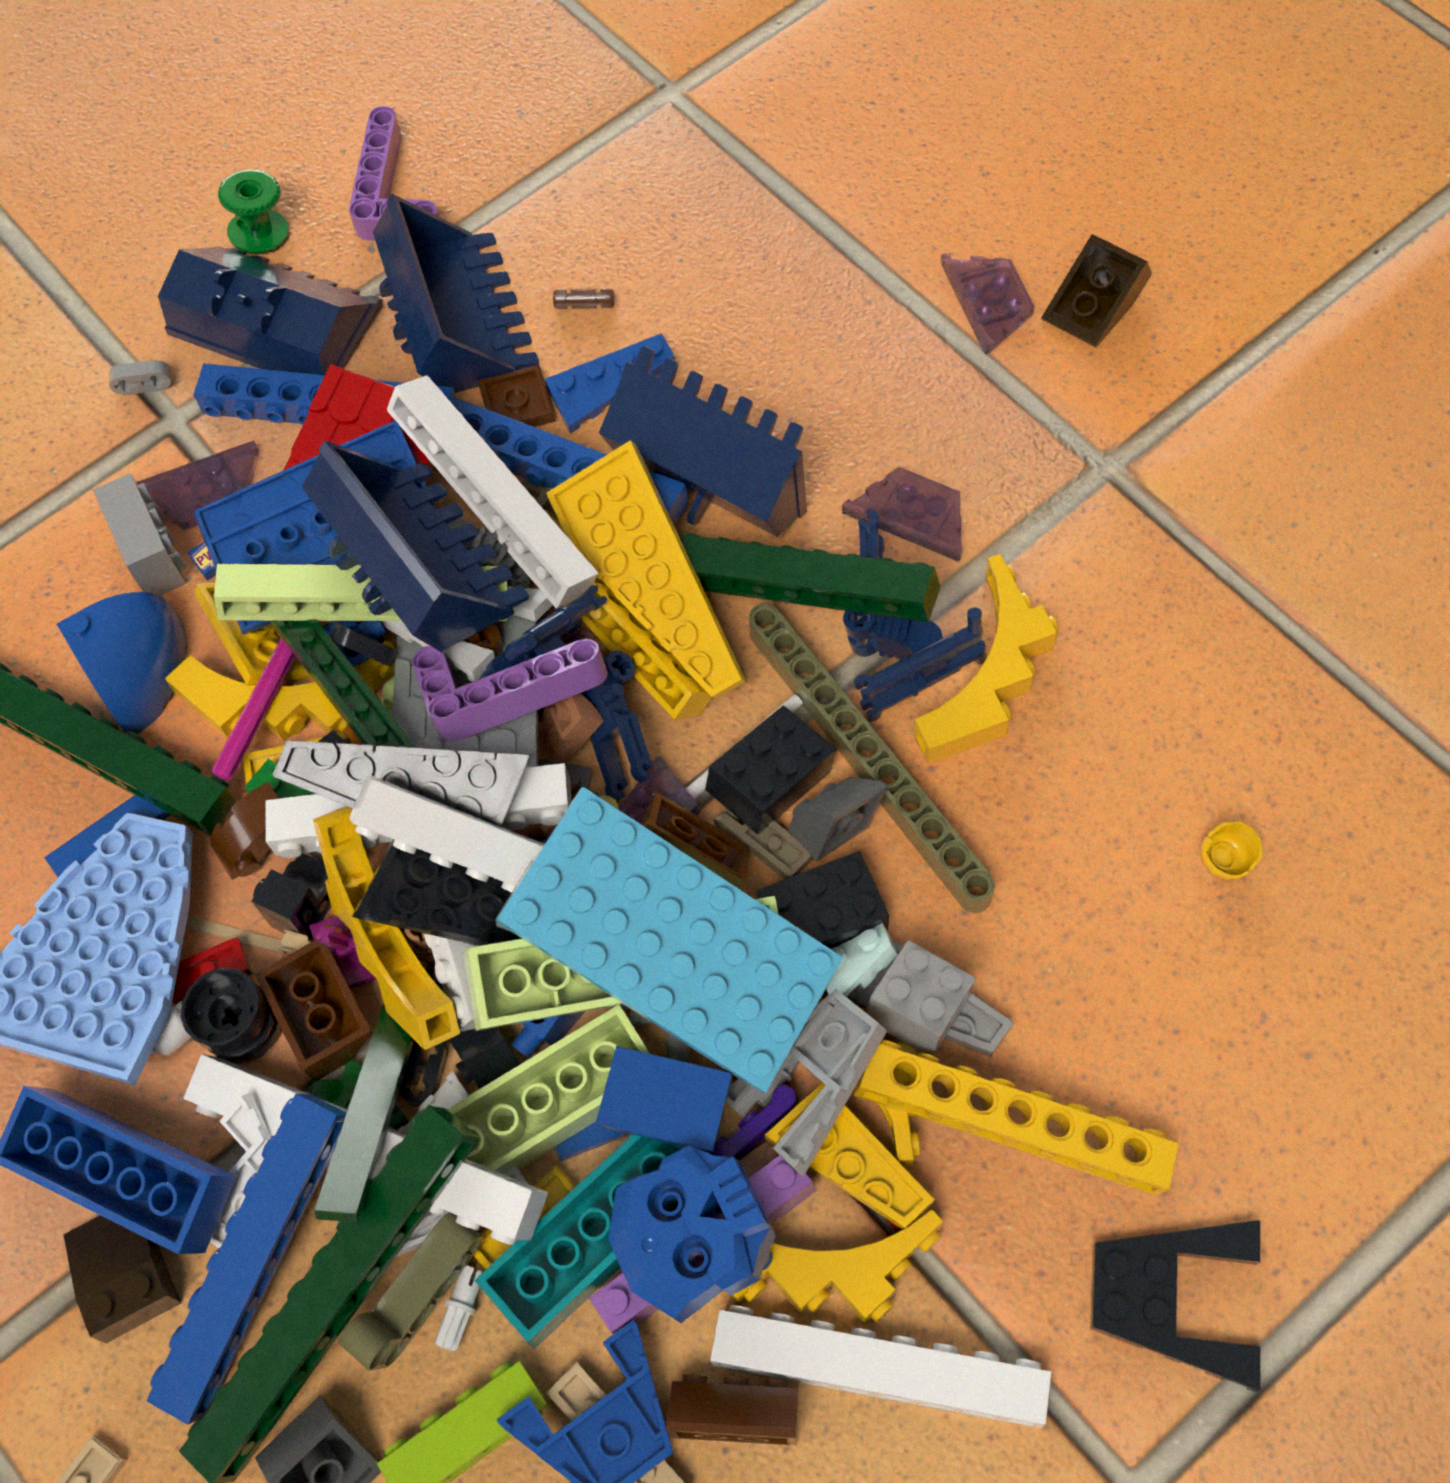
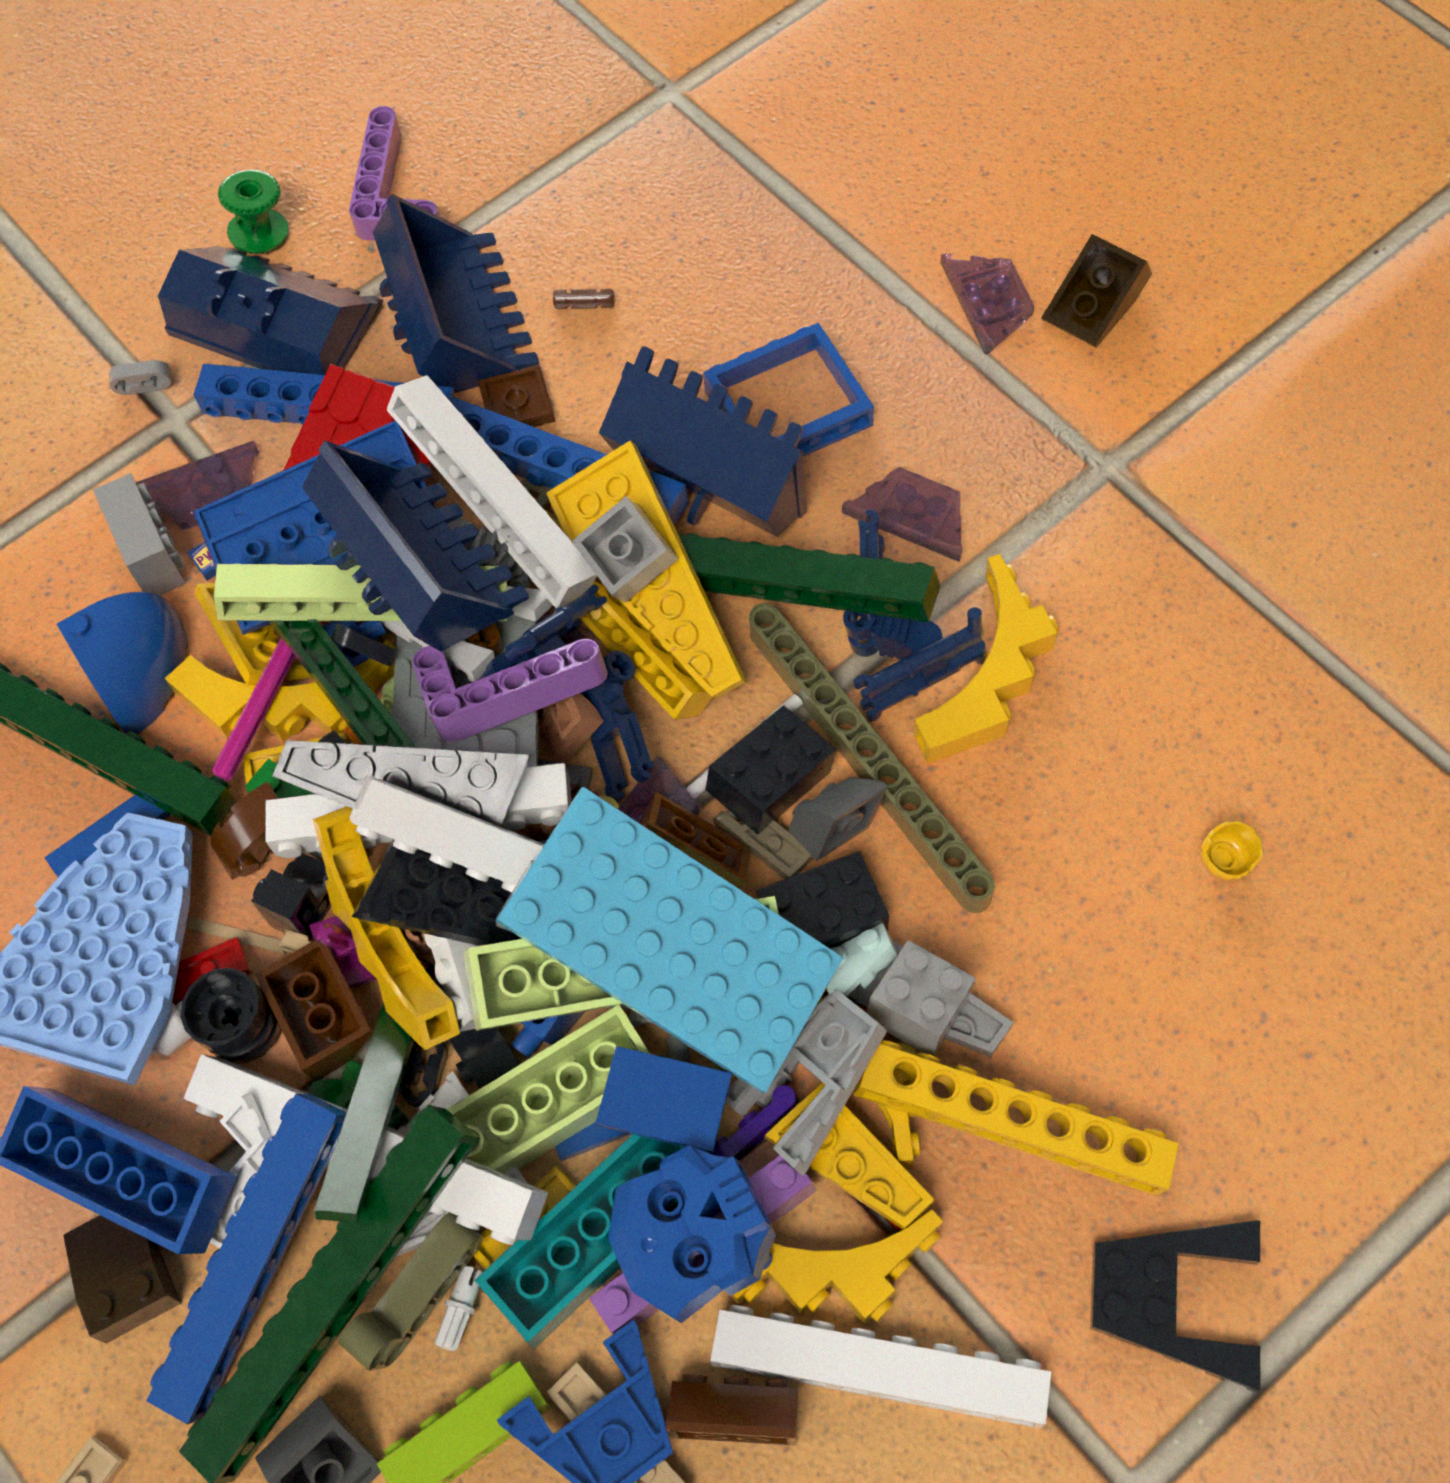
(592, 385): blue wing -> none
(625, 549): none -> light grey brick
(821, 431): none -> blue window

